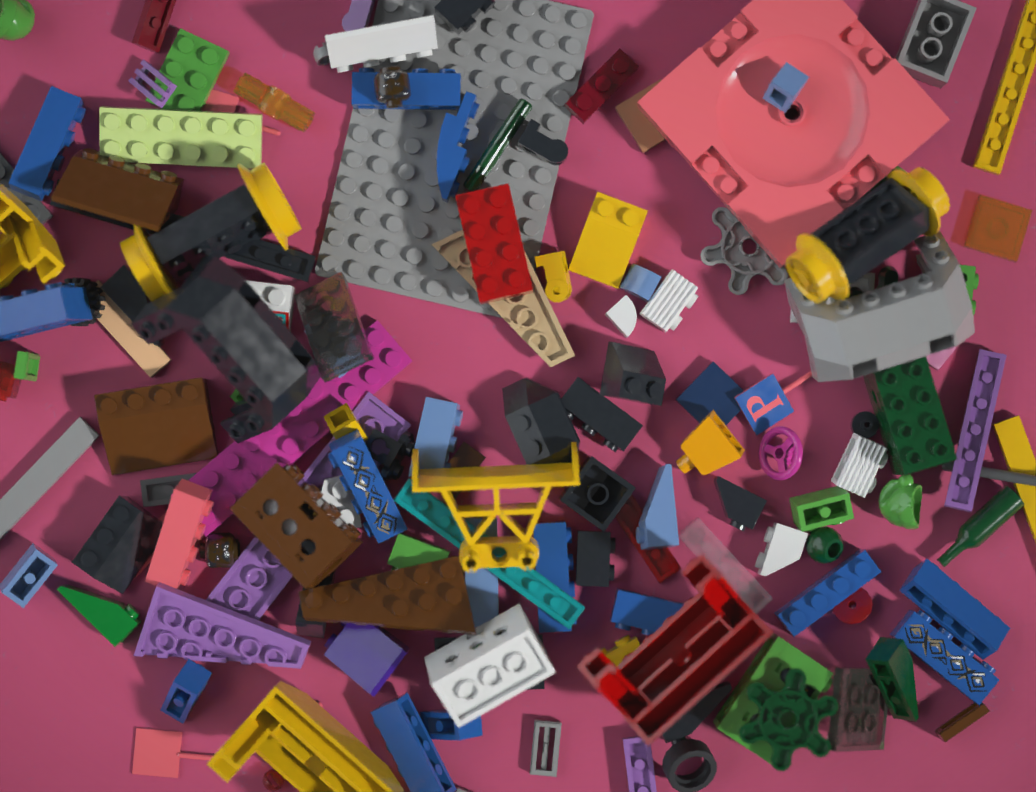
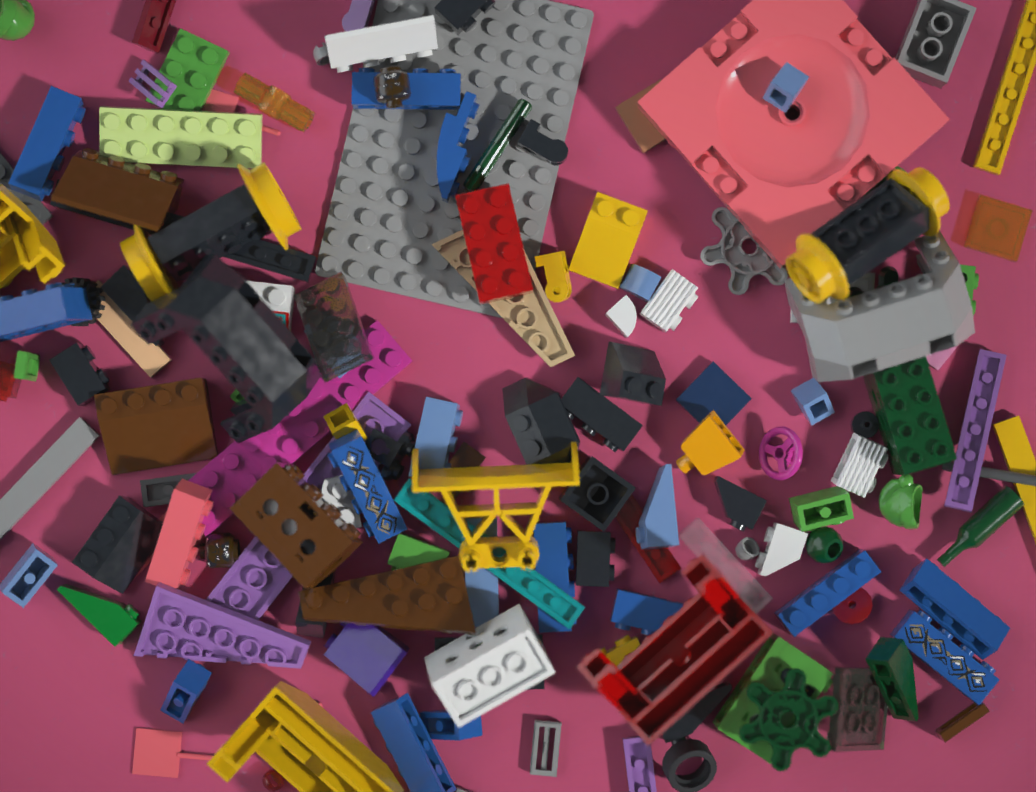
(80, 373): none -> black brick
(601, 86): dark red plate -> none
(747, 549): none -> light grey hinge
(766, 402): blue piece -> none
(813, 401): none -> medium blue brick

